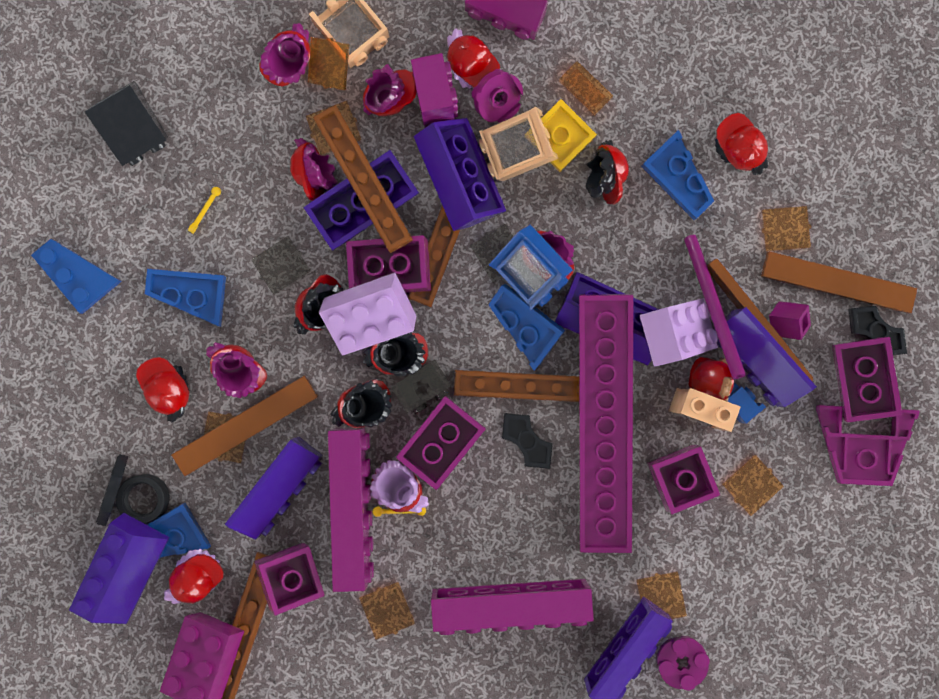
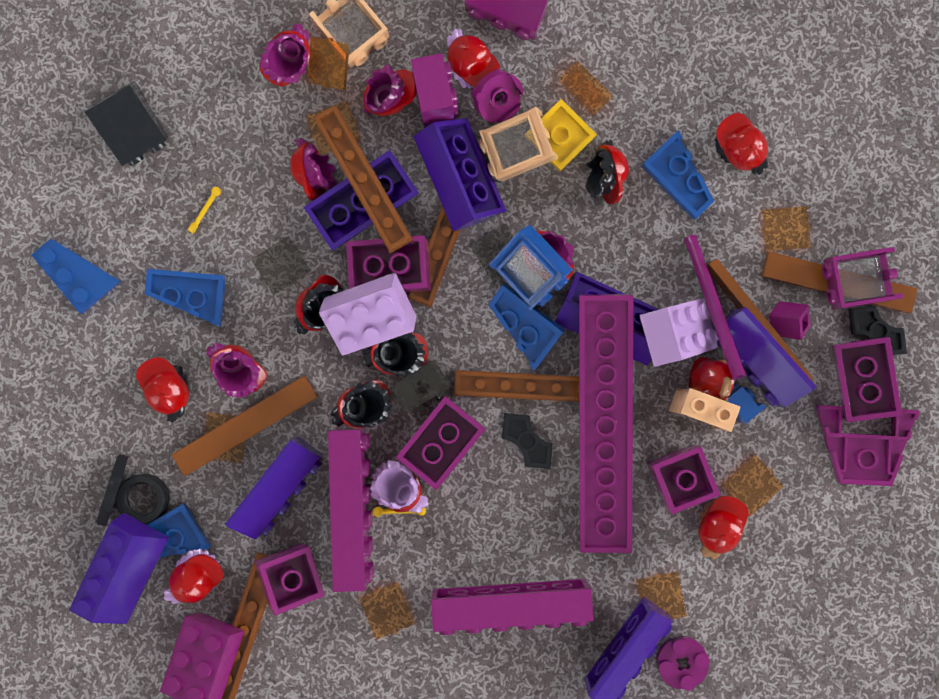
(721, 525): none -> red hair
(859, 278): none -> window

